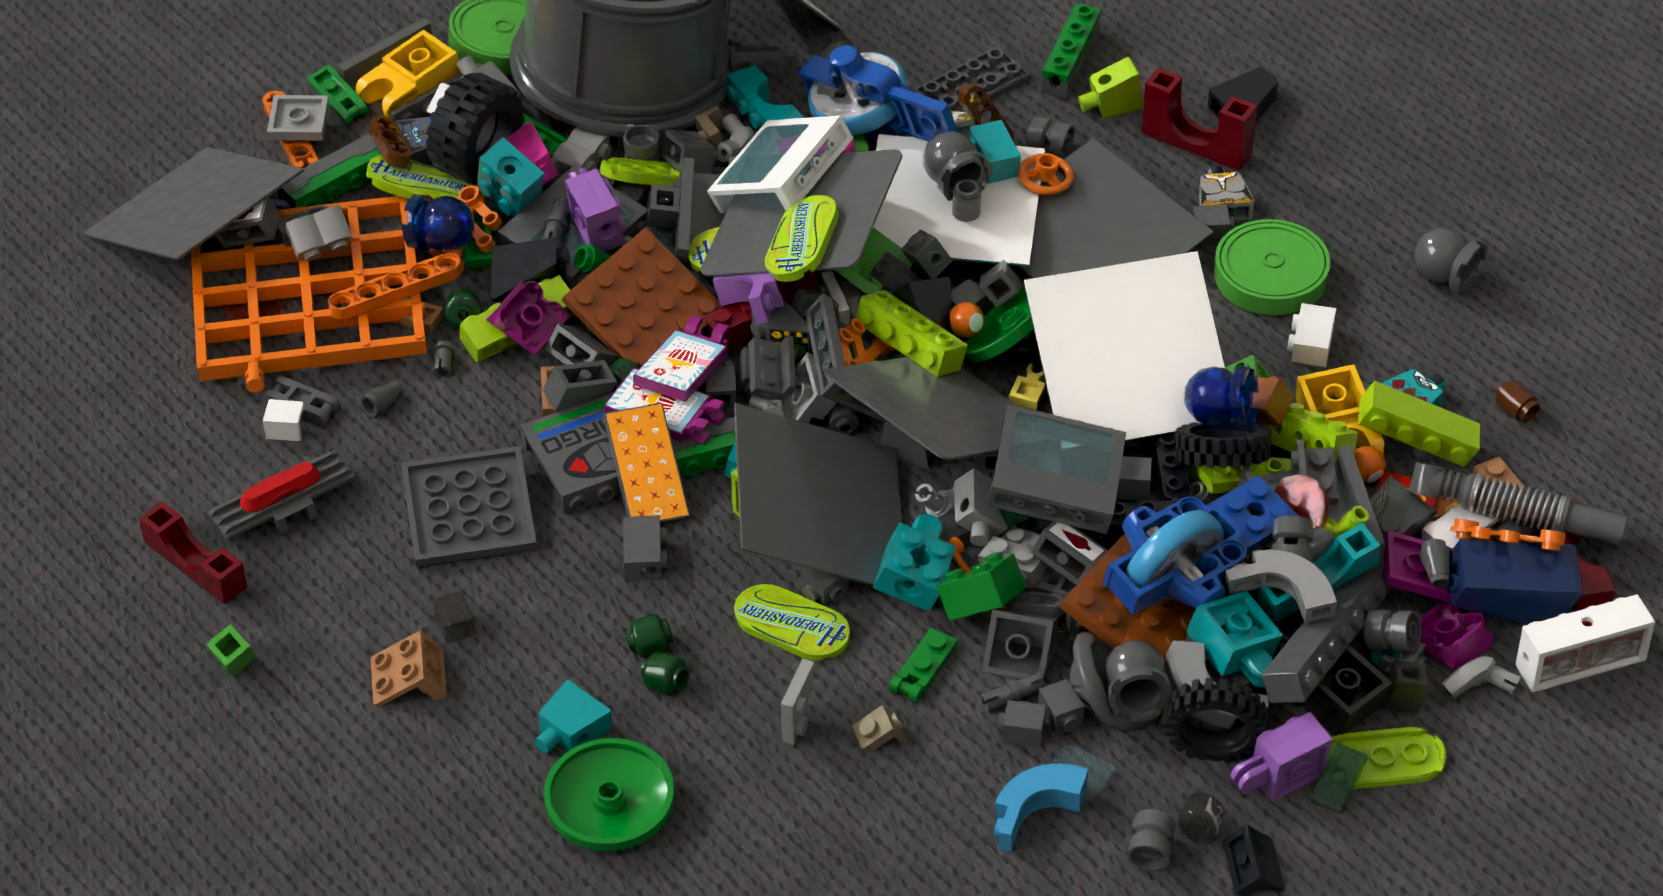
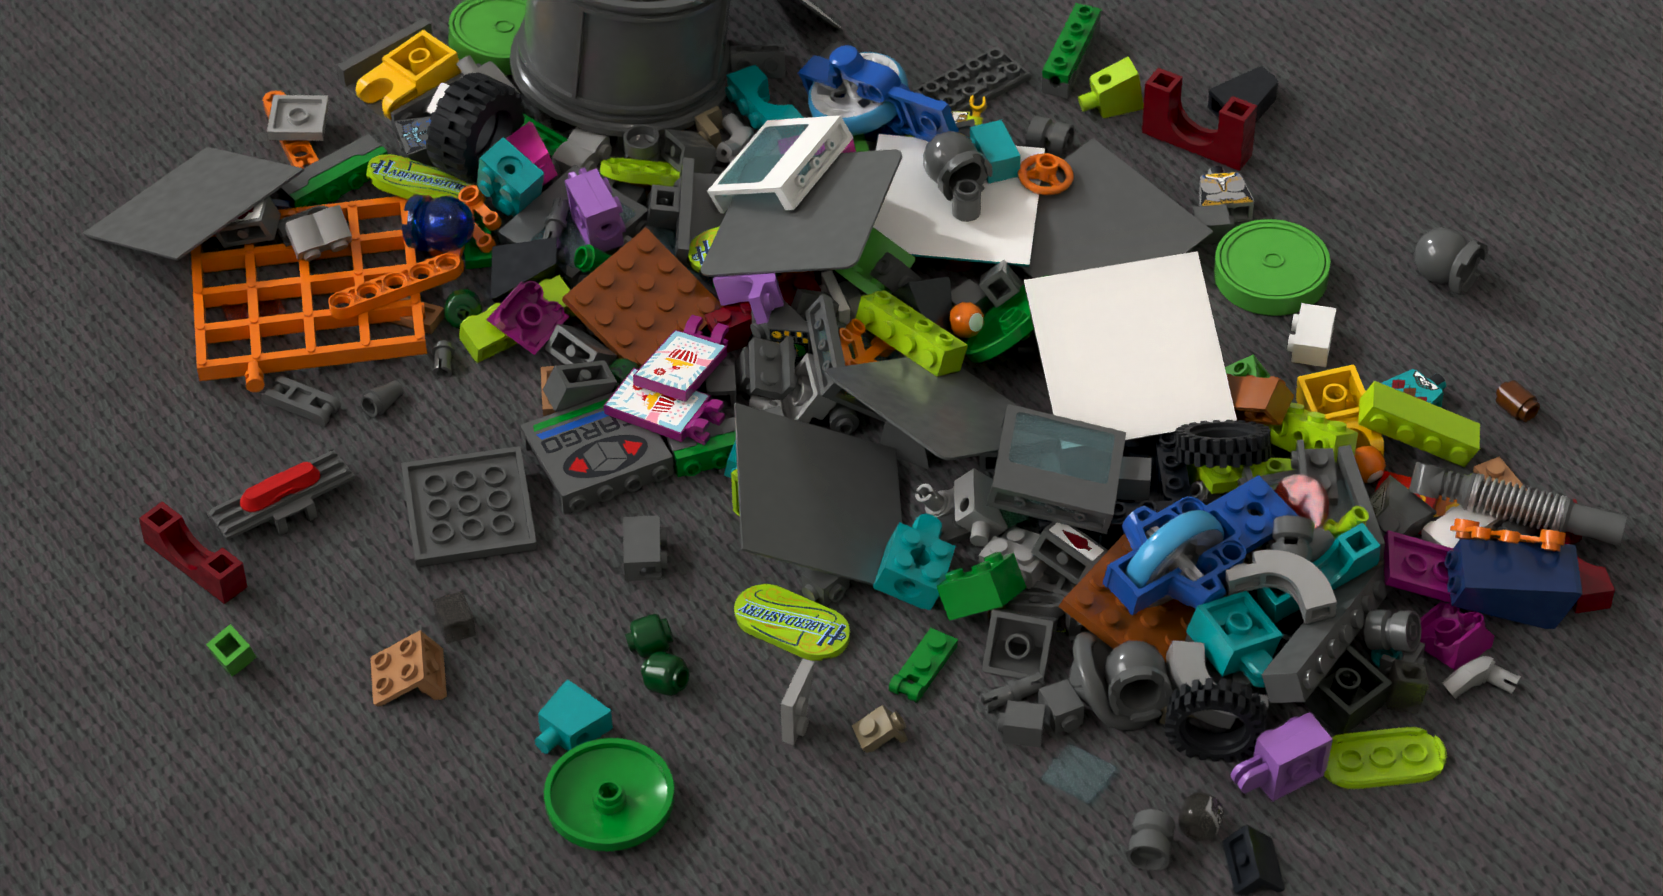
(283, 420): white panel -> none
(340, 94): green plate -> none
(390, 142): reddish brown beam -> none
(646, 463): light orange tile -> none
(802, 238): lime tile -> none
(926, 254): dark grey brick -> none
(956, 555): orange hand -> none
(974, 111): reddish brown beam -> none
(1028, 390): light yellow plate -> none
(1035, 789): dark azure arch -> none
(1218, 396): clear blue tile -> none
(1339, 778): clear green plate -> none
(1436, 561): dark grey cone -> none
(1584, 643): white brick -> none

